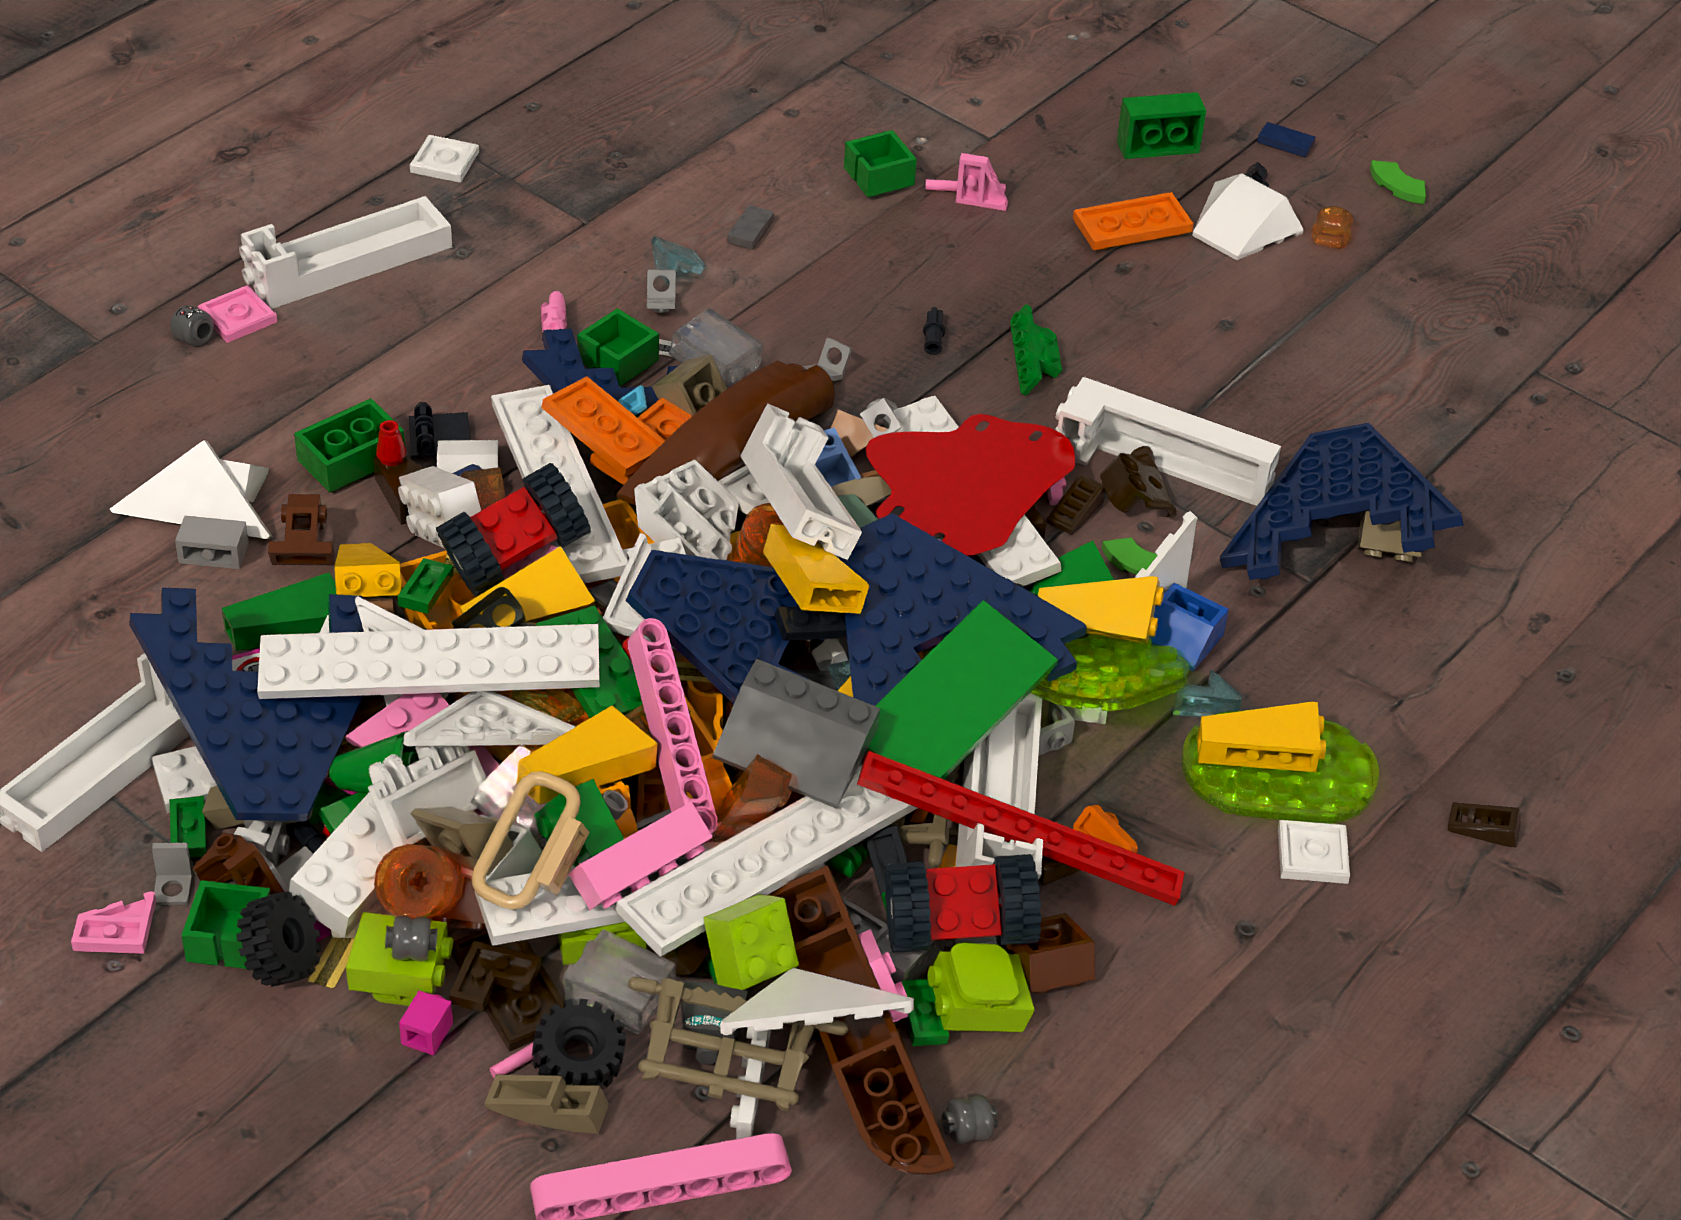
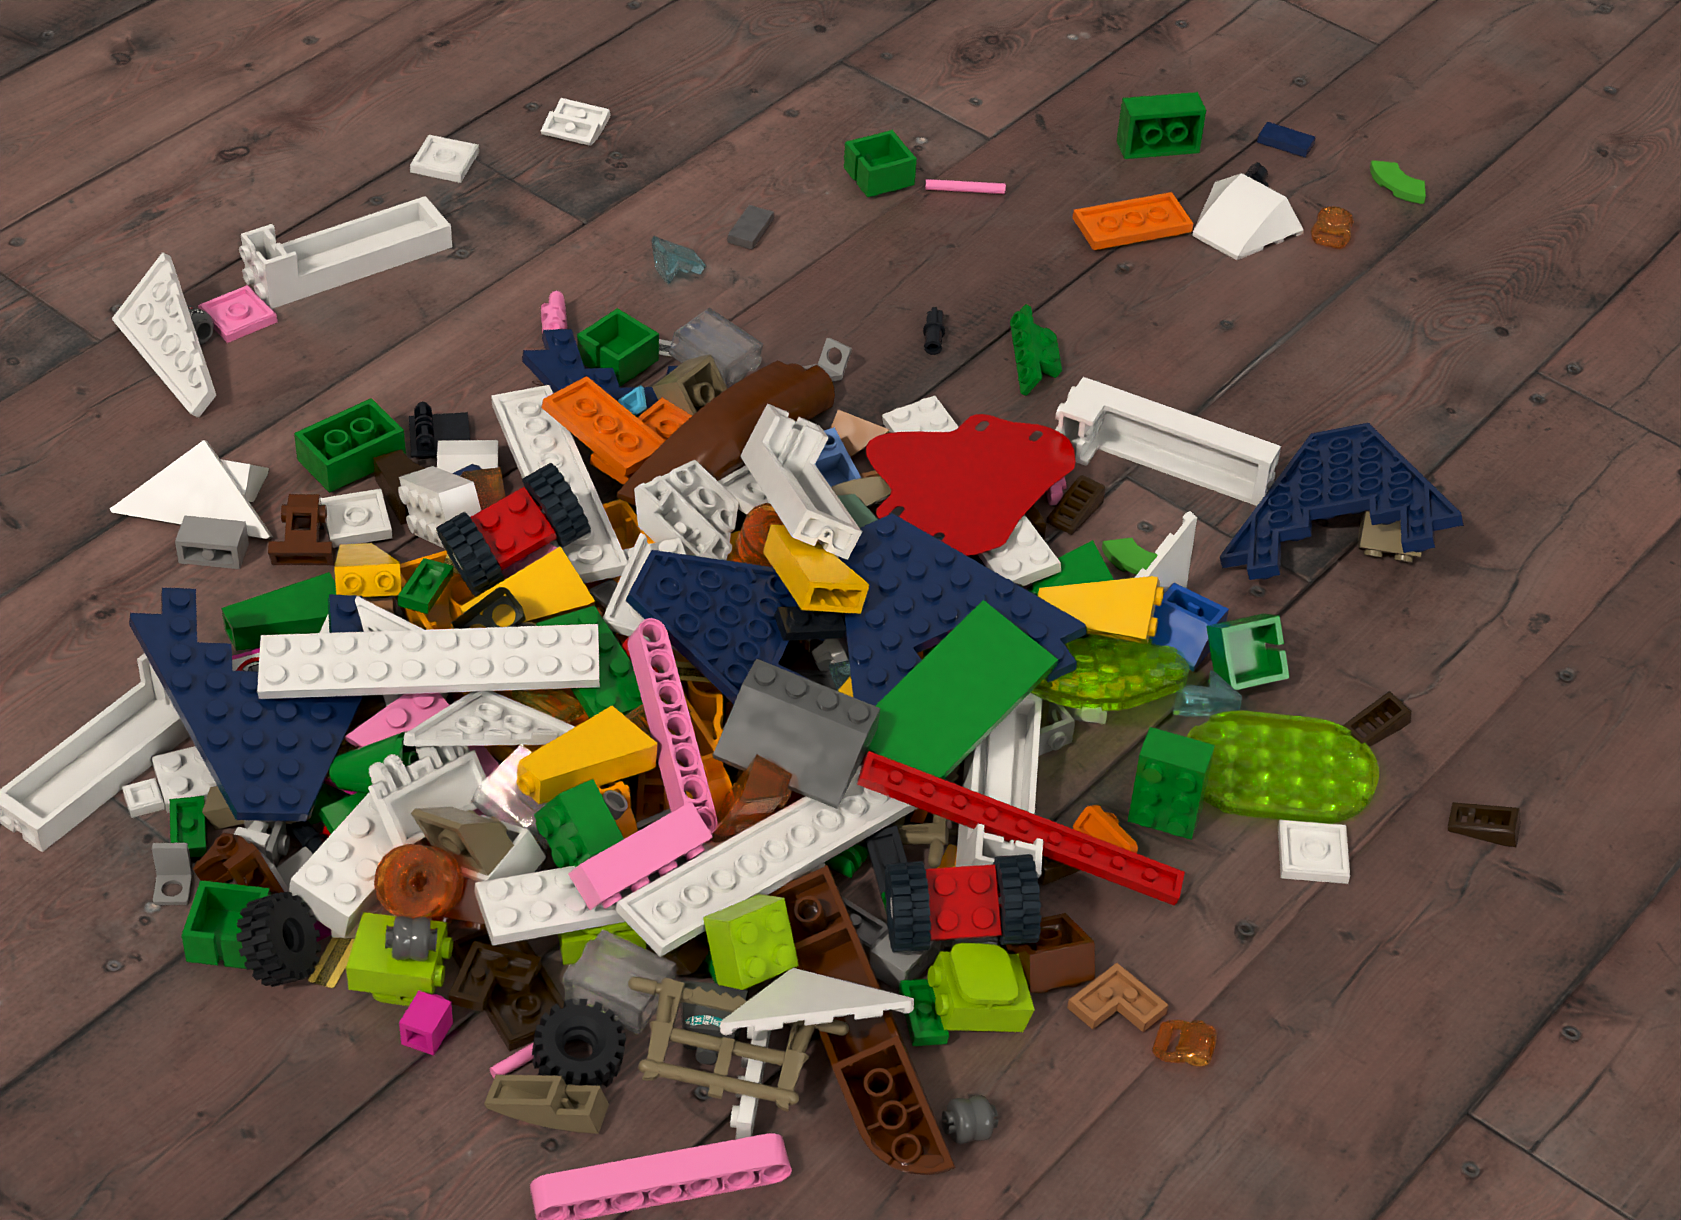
(115, 927): bright pink wing -> none
(143, 797): none -> white tile
(164, 334): none -> white wing
(357, 518): none -> white plate
(390, 444): red cone -> none
(556, 856): tan bar -> none
(576, 122): none -> white slope
(660, 300): light grey bracket -> none
(876, 411): light grey bracket -> none
(882, 968): bright pink wing -> none
(979, 183): bright pink wing -> none
(1118, 992): none -> medium nougat plate
(1129, 480): dark brown piece -> none
(1170, 783): none -> green brick
(1194, 1046): none -> clear orange piece
(1241, 652): none -> green piece
(1264, 738): yellow slope -> none
(1386, 703): none -> dark brown slope

